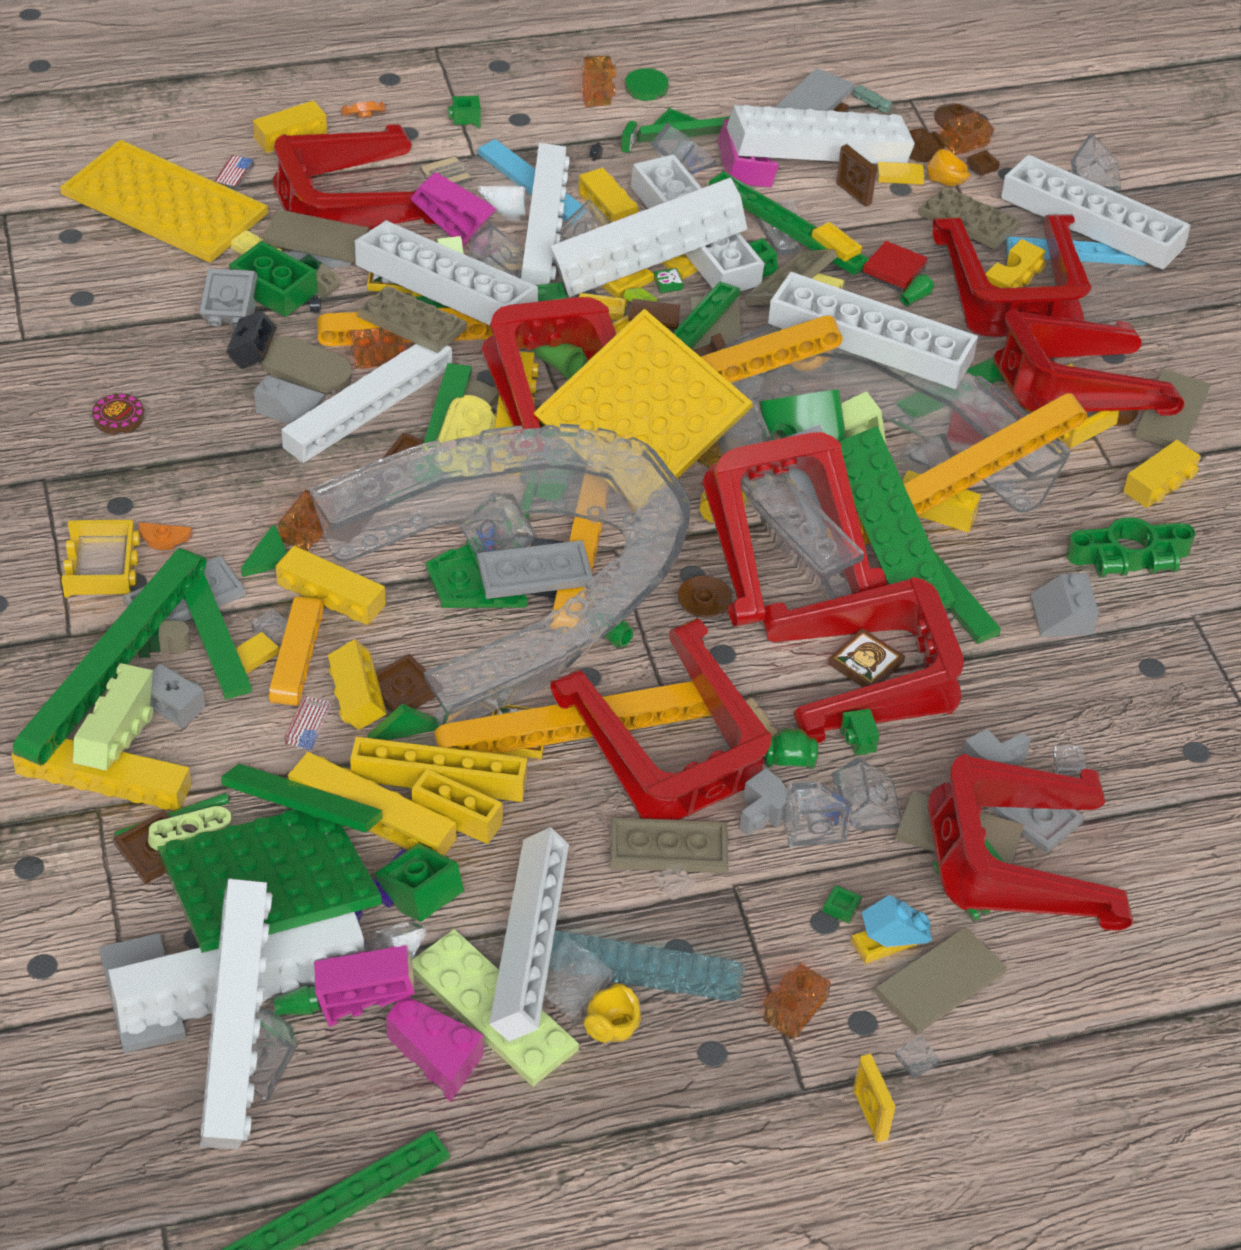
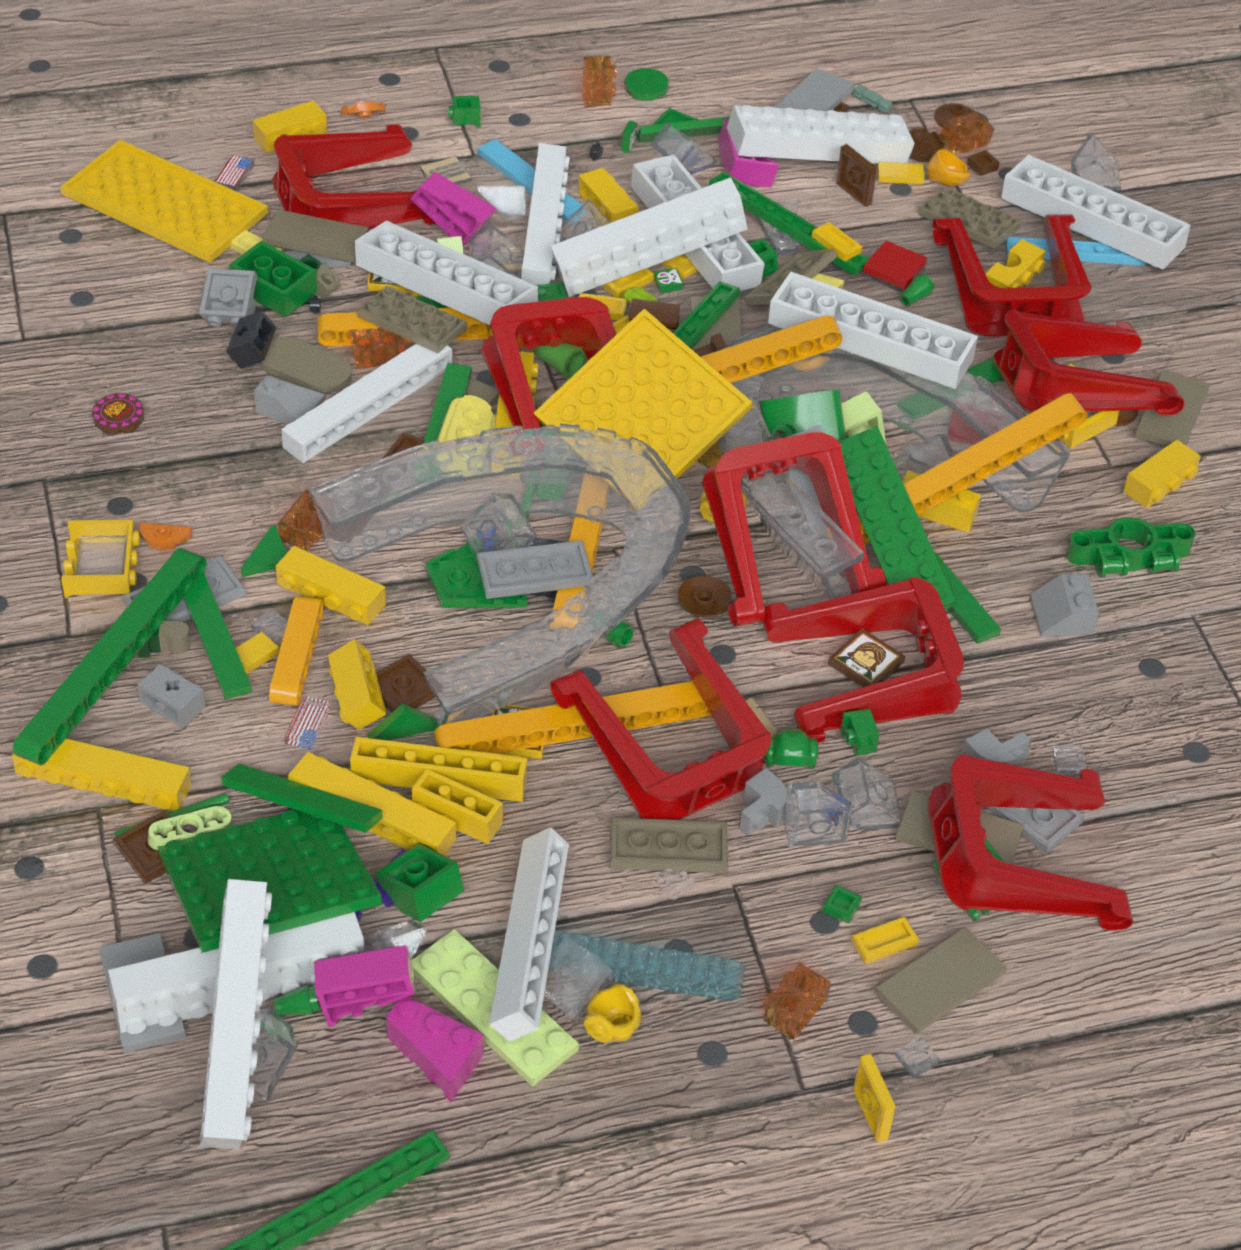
(115, 718): yellowish green wedge -> none
(896, 923): medium azure slope -> none

